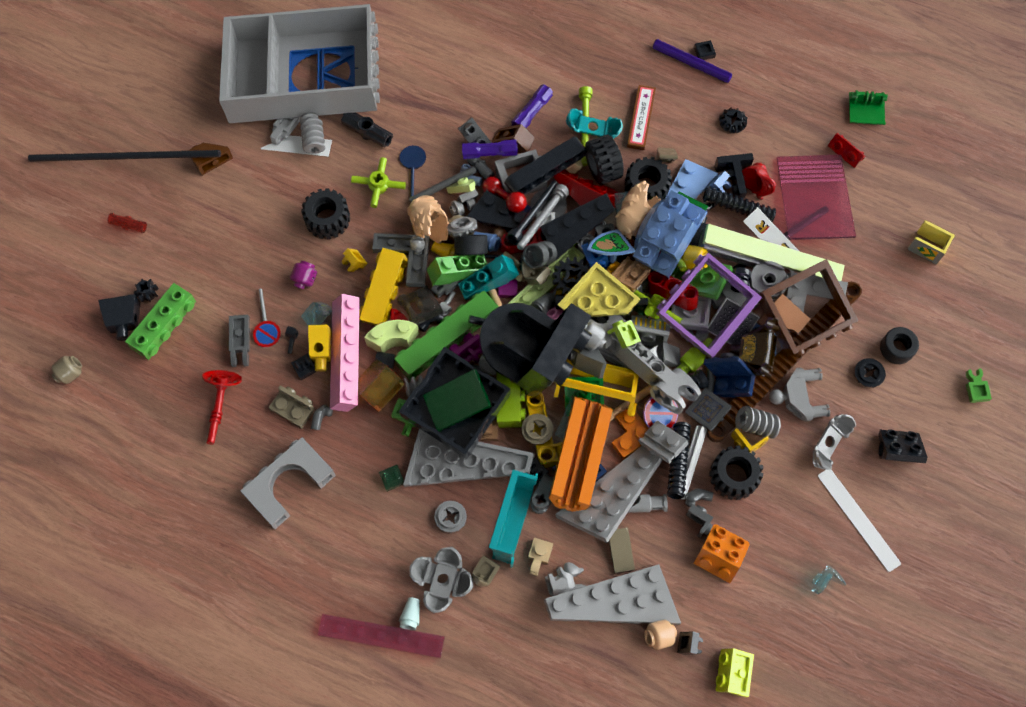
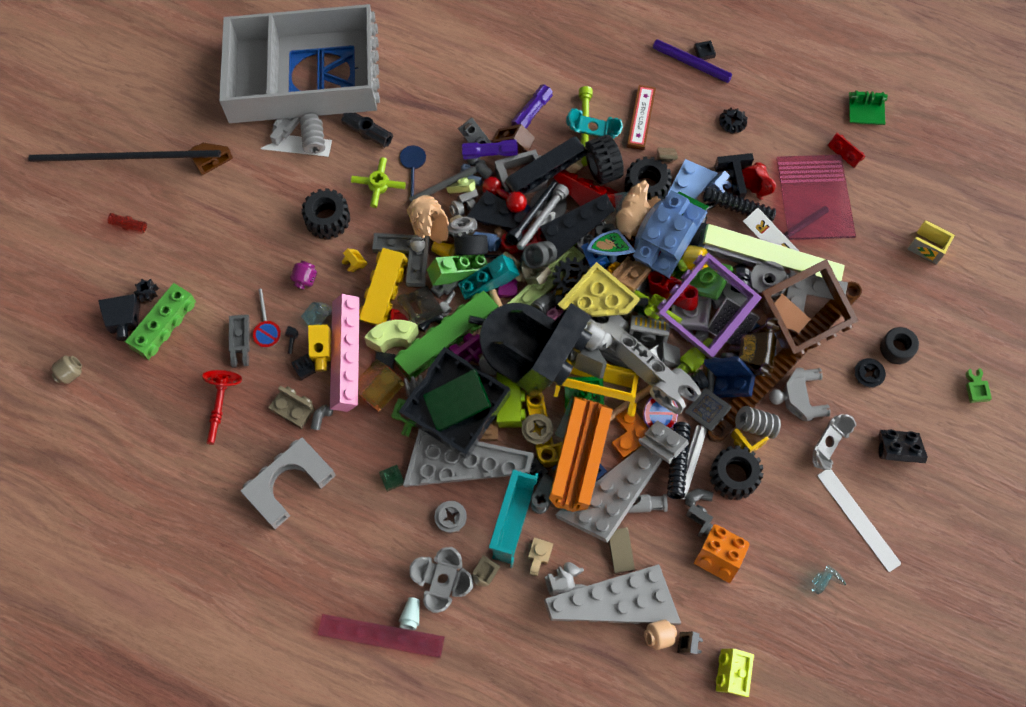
(625, 333): lime bracket -> none

